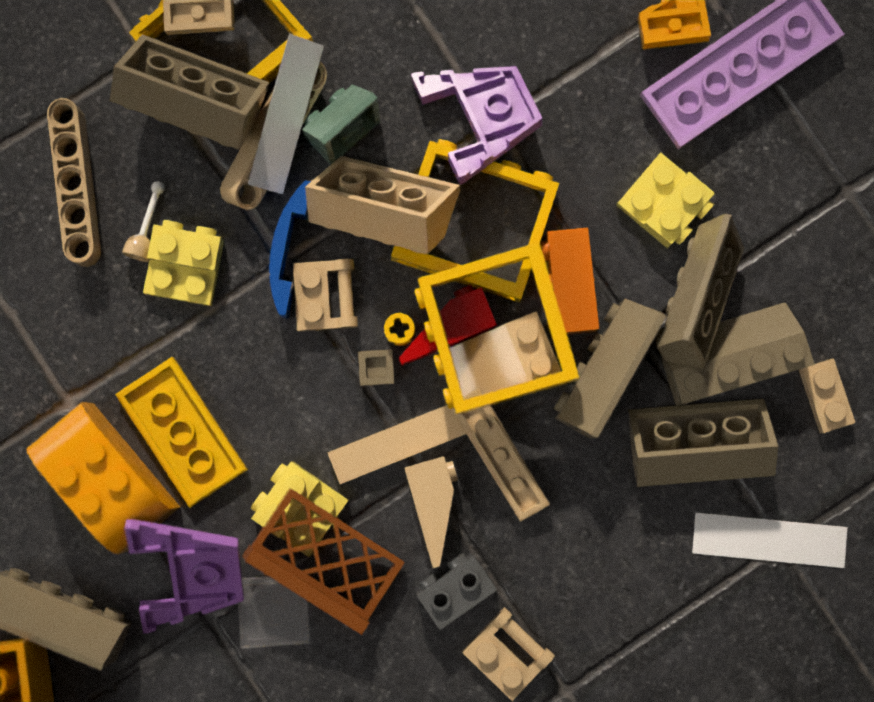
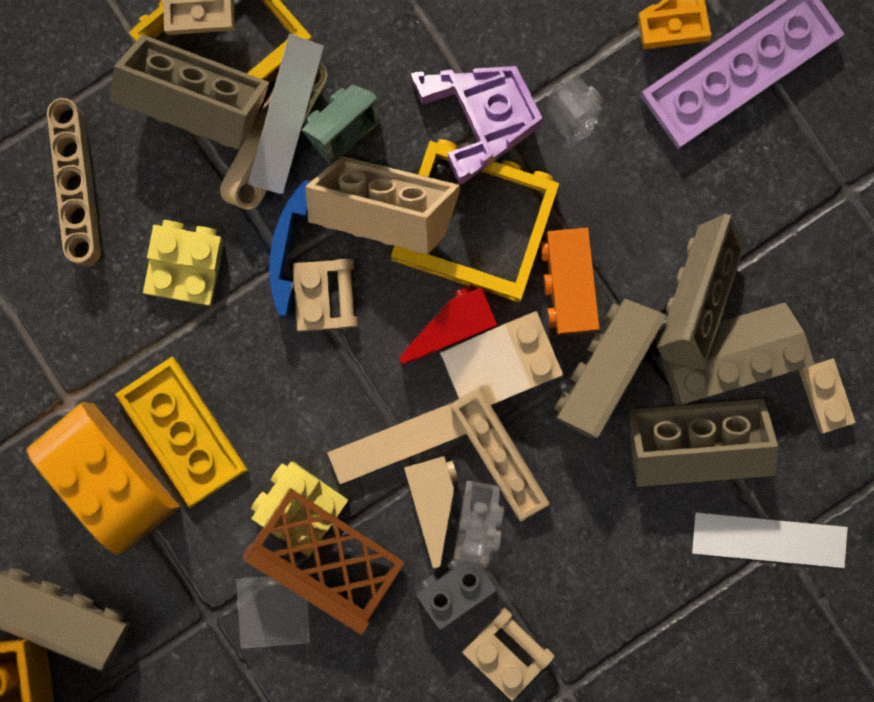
(138, 245): hinge -> none
(202, 570): medium lavender wing -> none
(376, 367): dark tan plate -> none
(405, 321): yellow bush -> none
(436, 332): yellow window -> none
(478, 523): none -> clear brick
(574, 109): none -> clear brick
(666, 201): light yellow plate -> none

